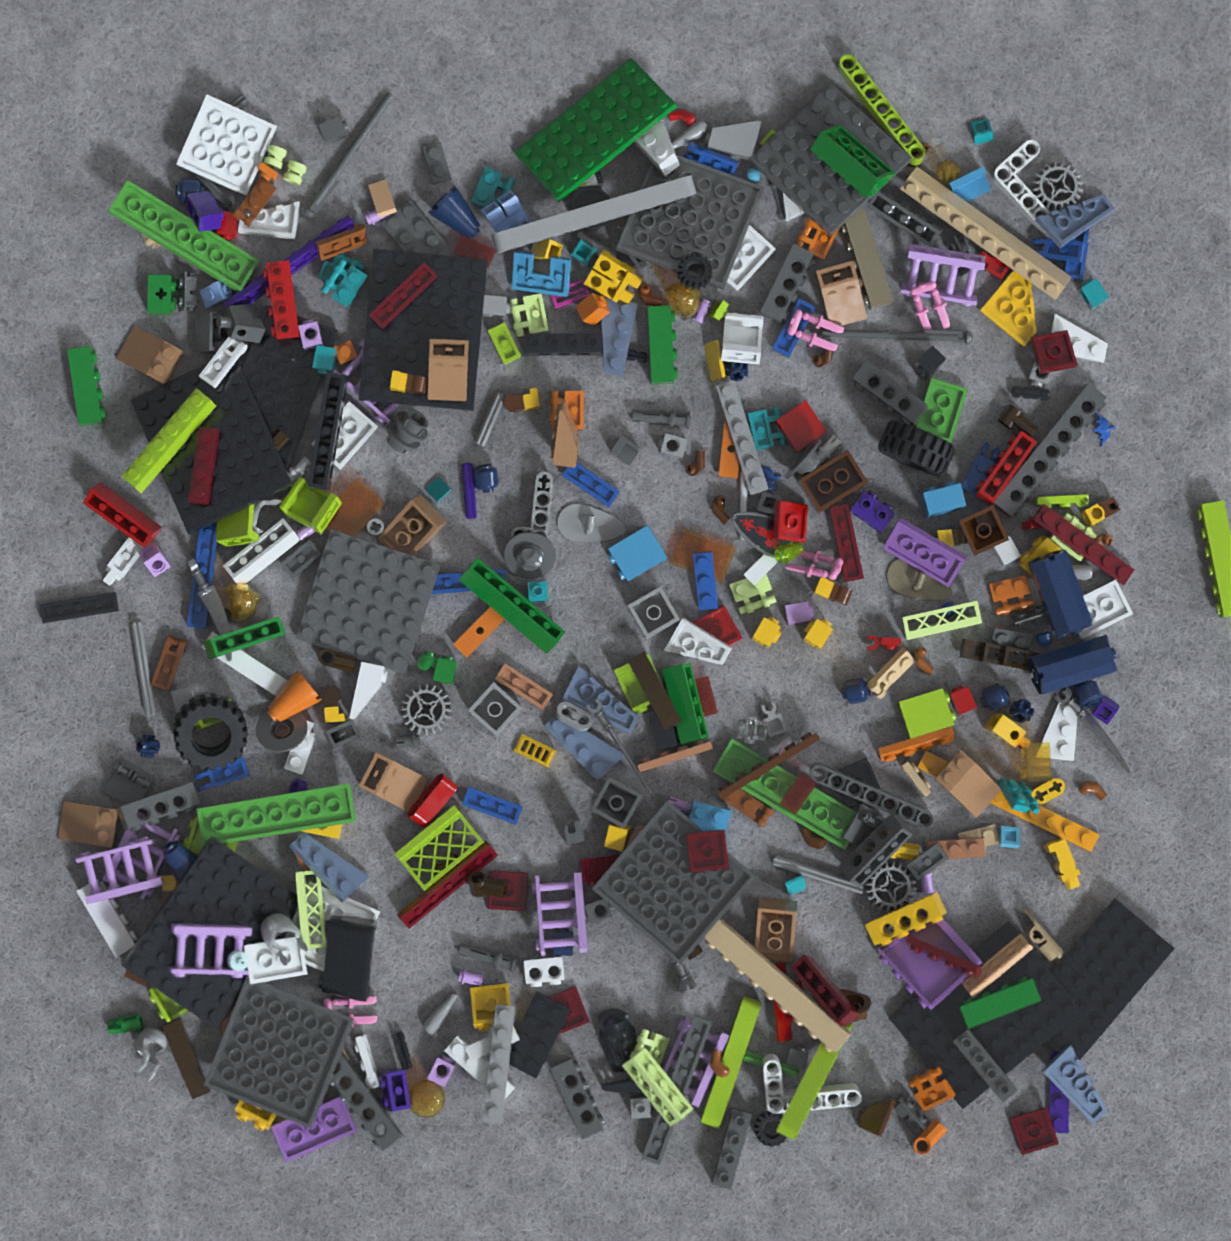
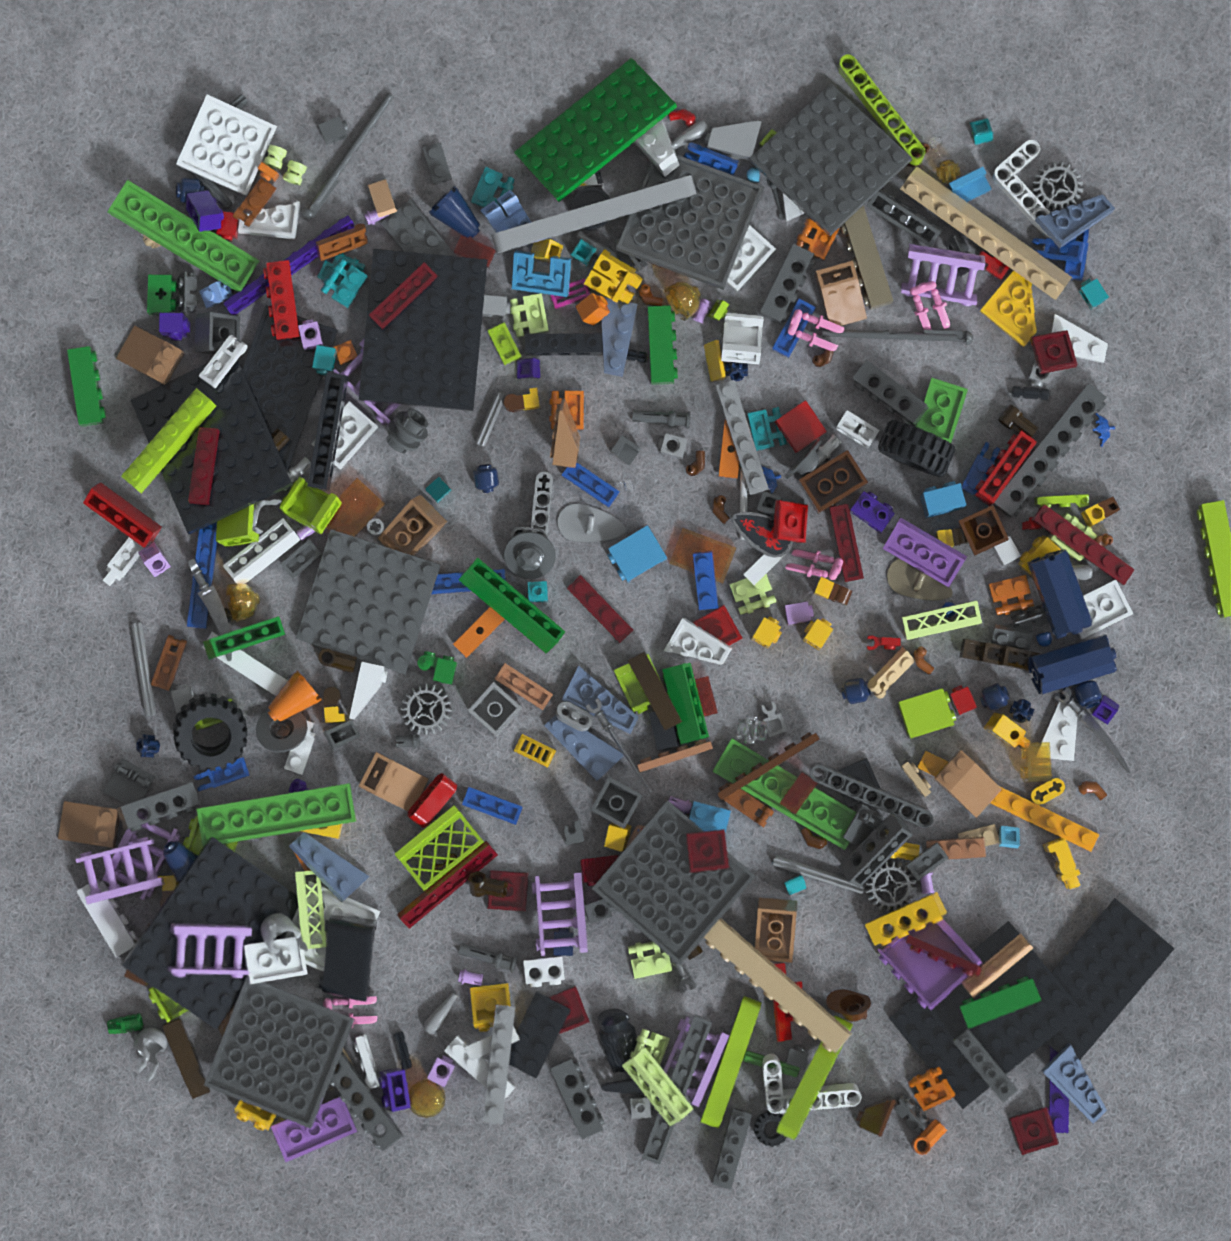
(79, 607): black plate -> none
(174, 325): none -> dark purple brick
(238, 960): light aqua tile -> none
(242, 323): dark grey torso -> none
(408, 383): leg -> none
(448, 370): medium nougat slope -> none
(469, 491): dark purple axle -> none
(528, 368): none -> dark purple slope
(600, 609): none -> dark red plate
(650, 964): none -> yellowish green plate
(653, 613): light grey brick -> none
(692, 282): black tyre -> none
(717, 1066): dark orange arm -> none
(786, 553): clear neon green cone -> none
(824, 990): dark red brick -> none
(852, 160): green slope -> none
(857, 429): none -> white brick
(910, 746): orange plate -> none
(929, 363): black brick -> none
(1018, 795): teal plate -> none
(1048, 946): tan panel -> none

